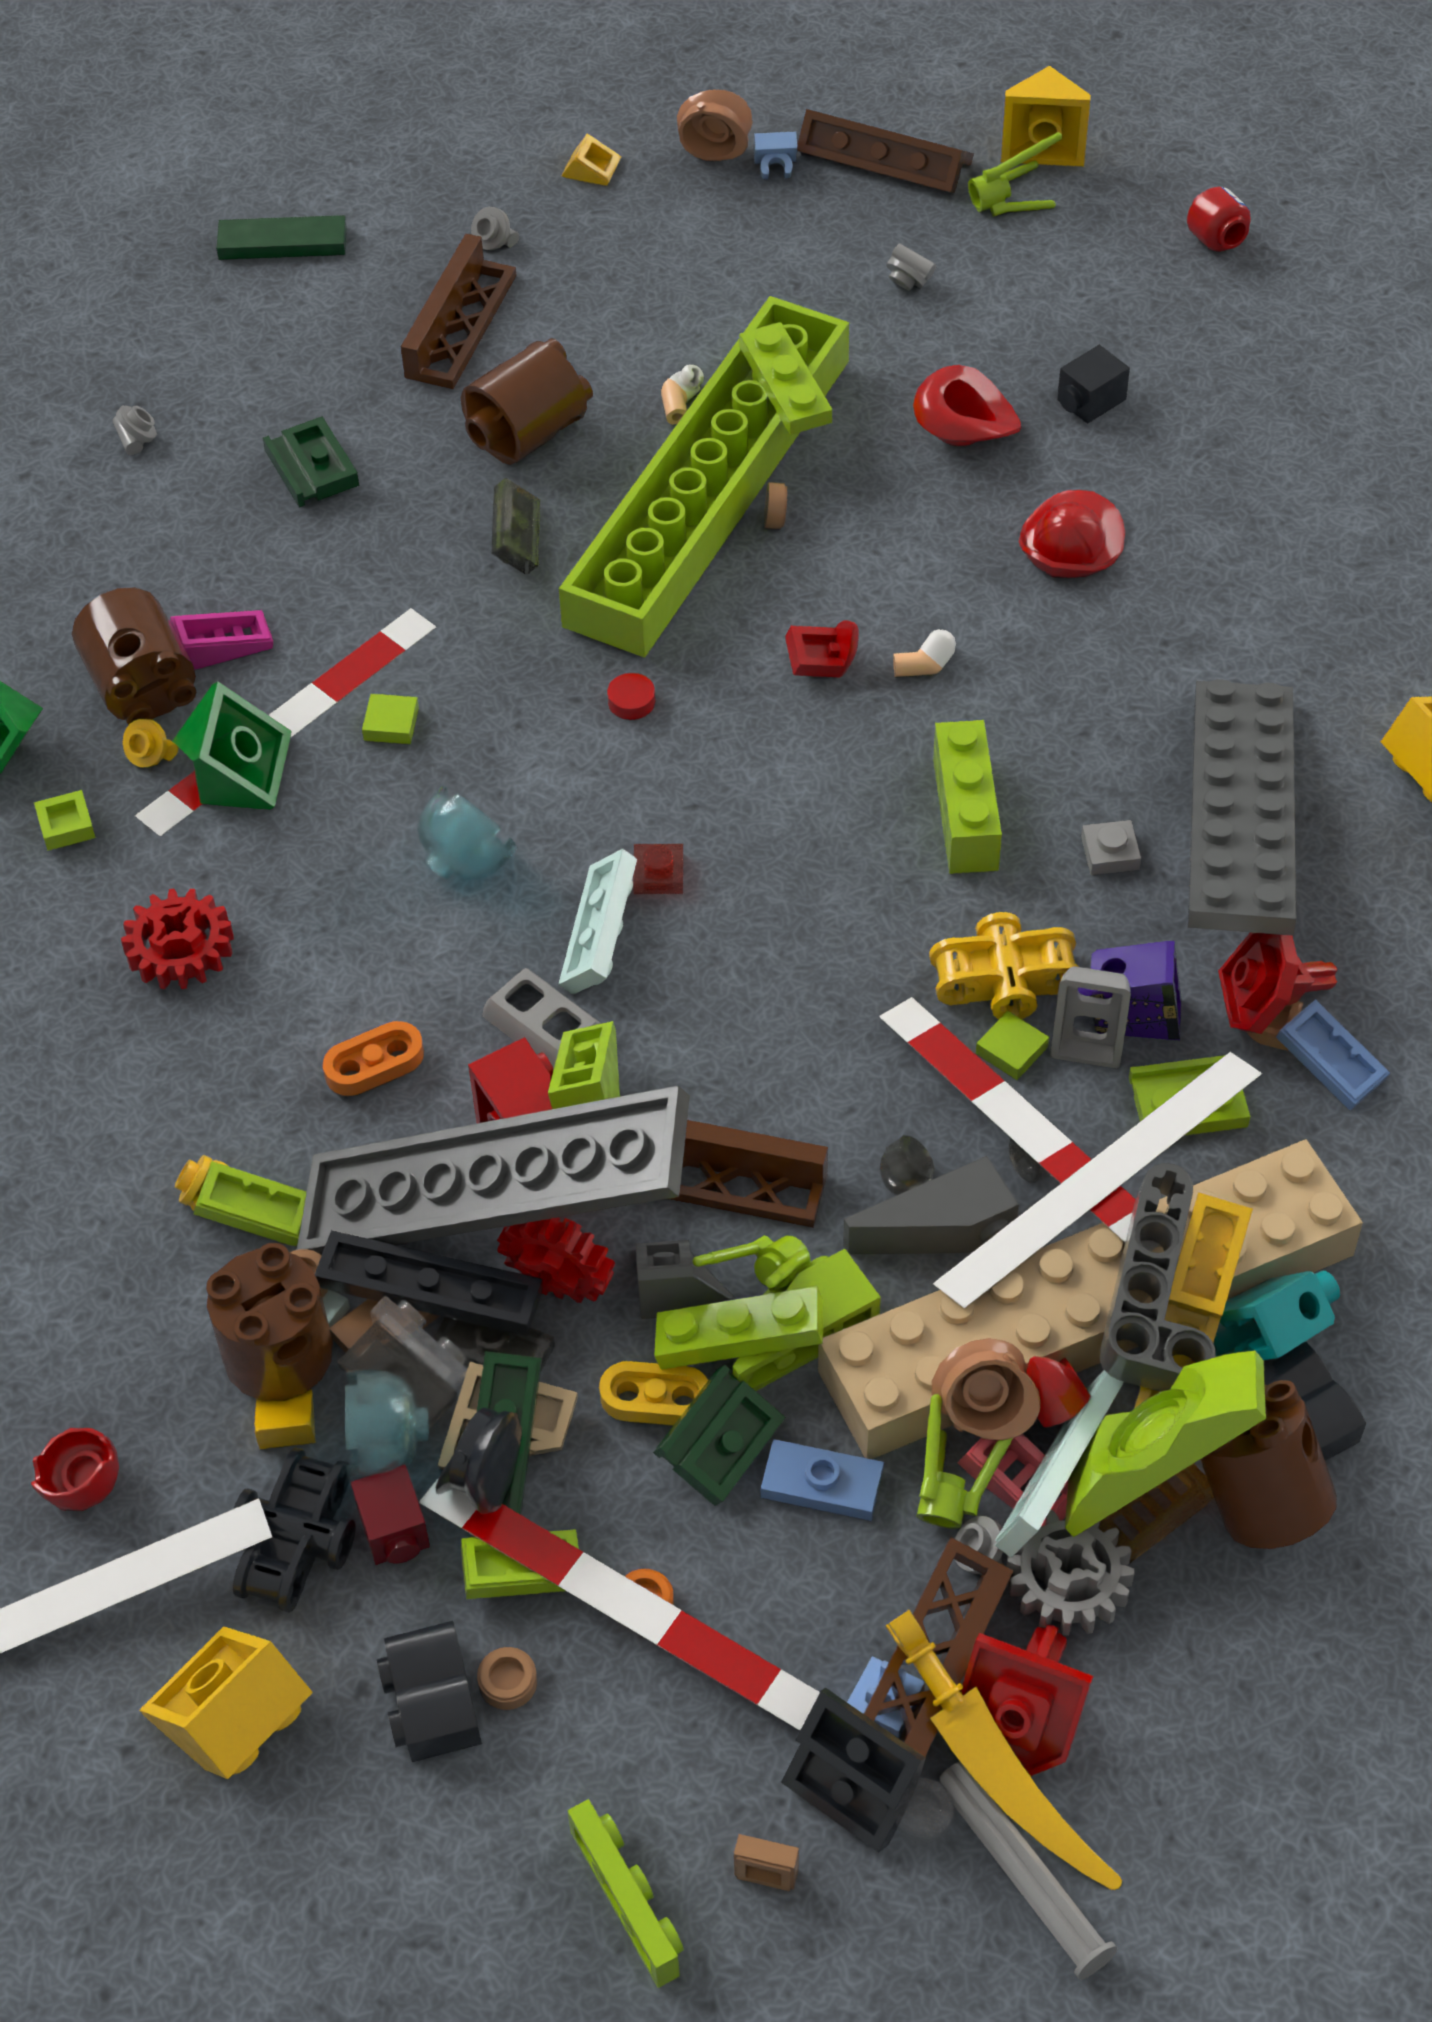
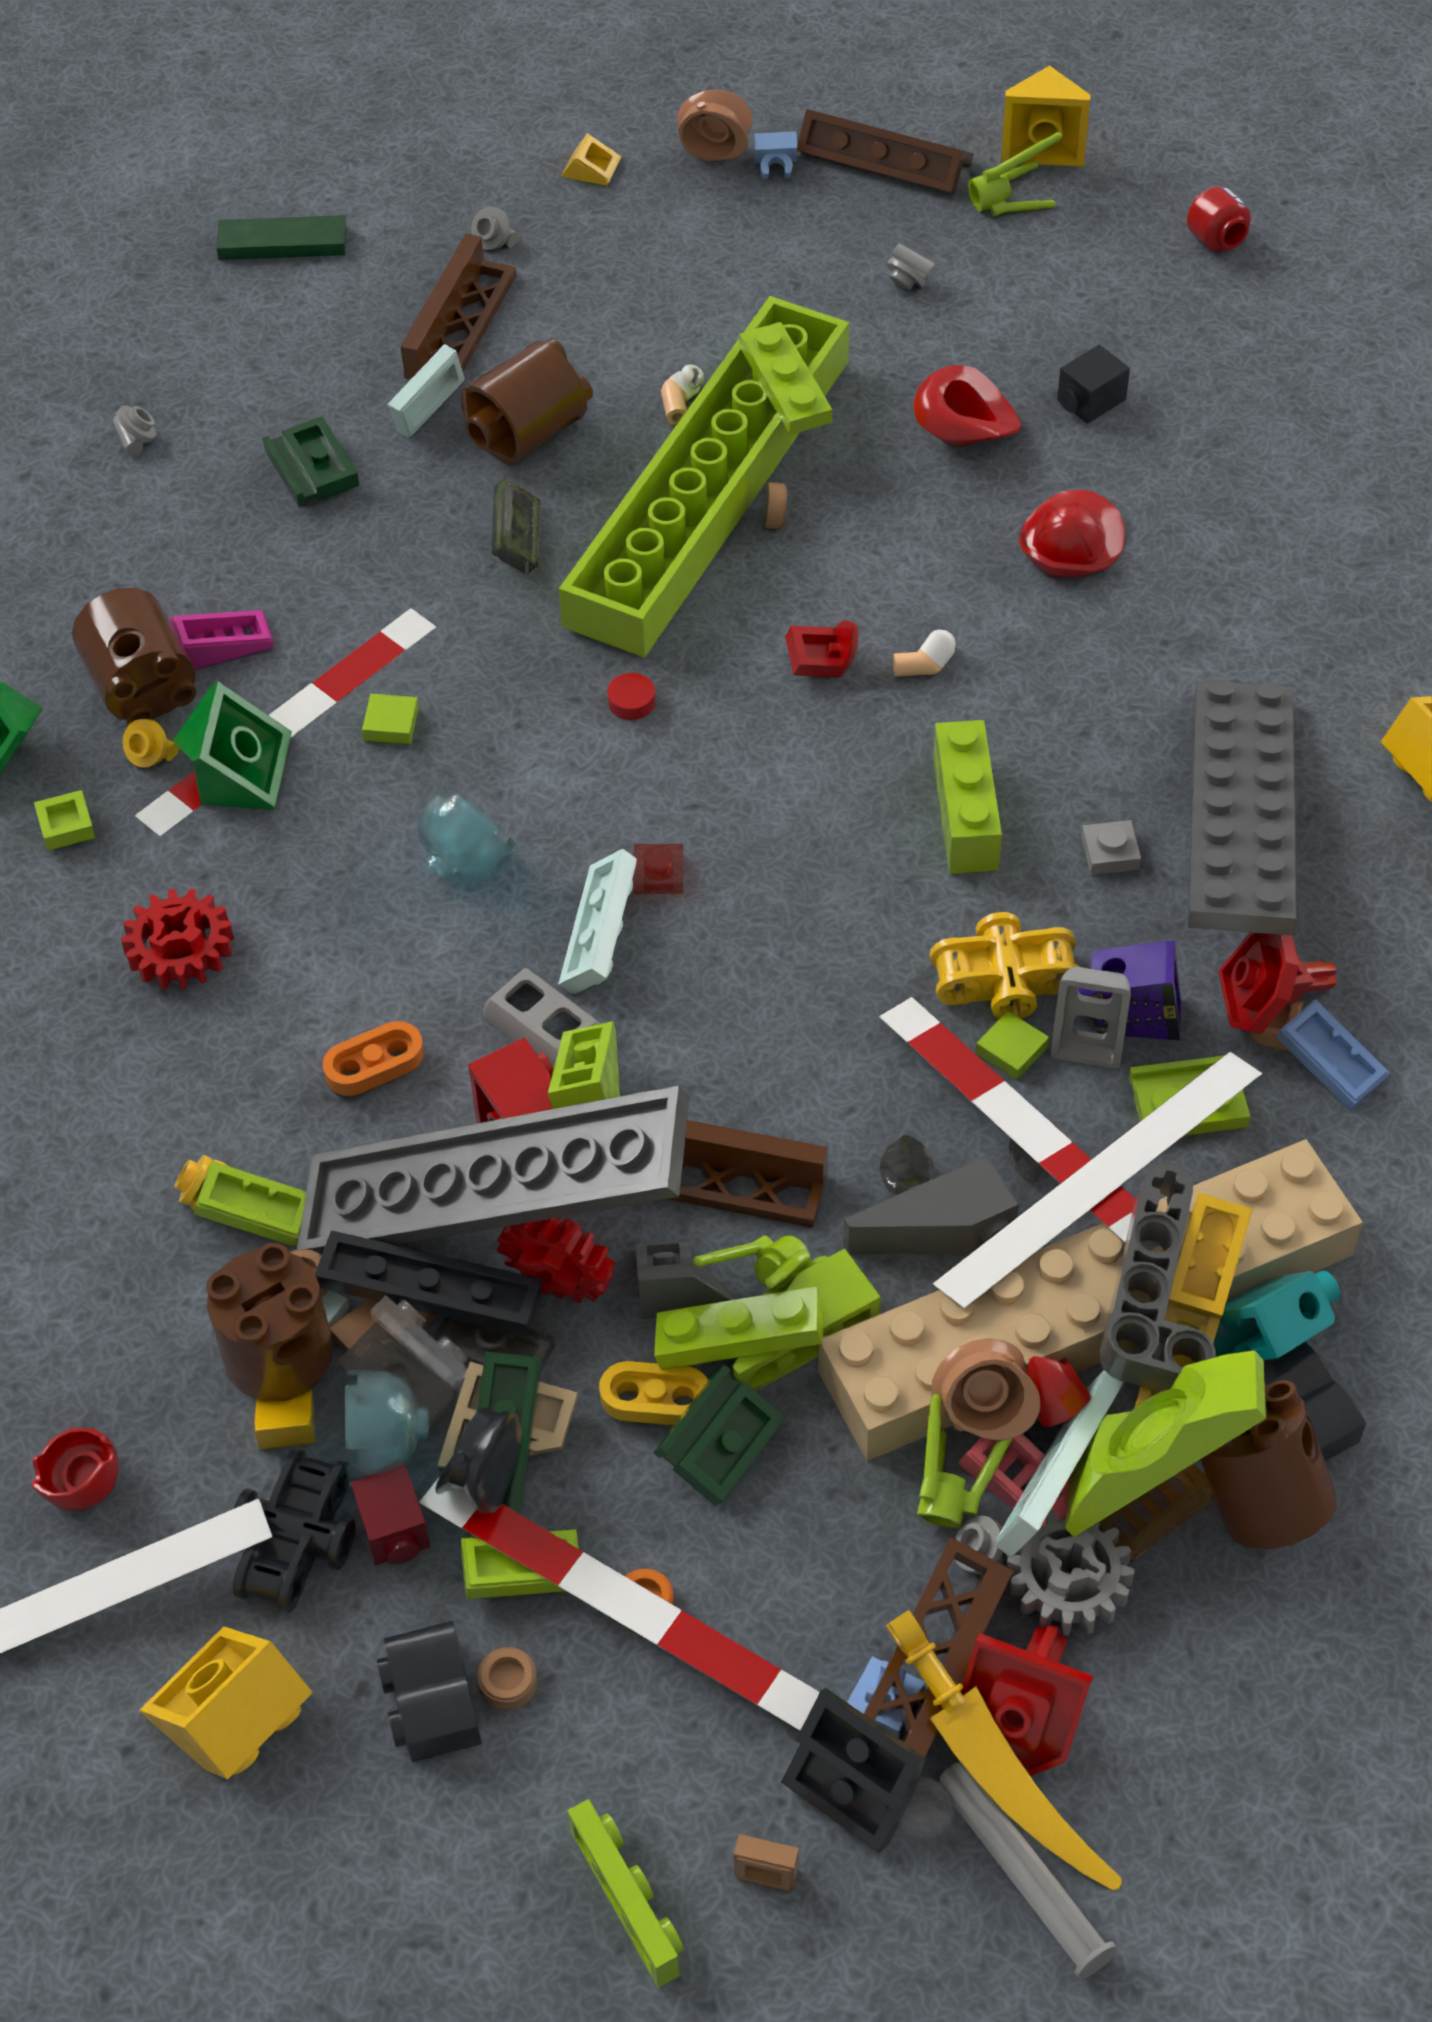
(426, 391): none -> light aqua tile
(822, 1479): medium blue plate -> none

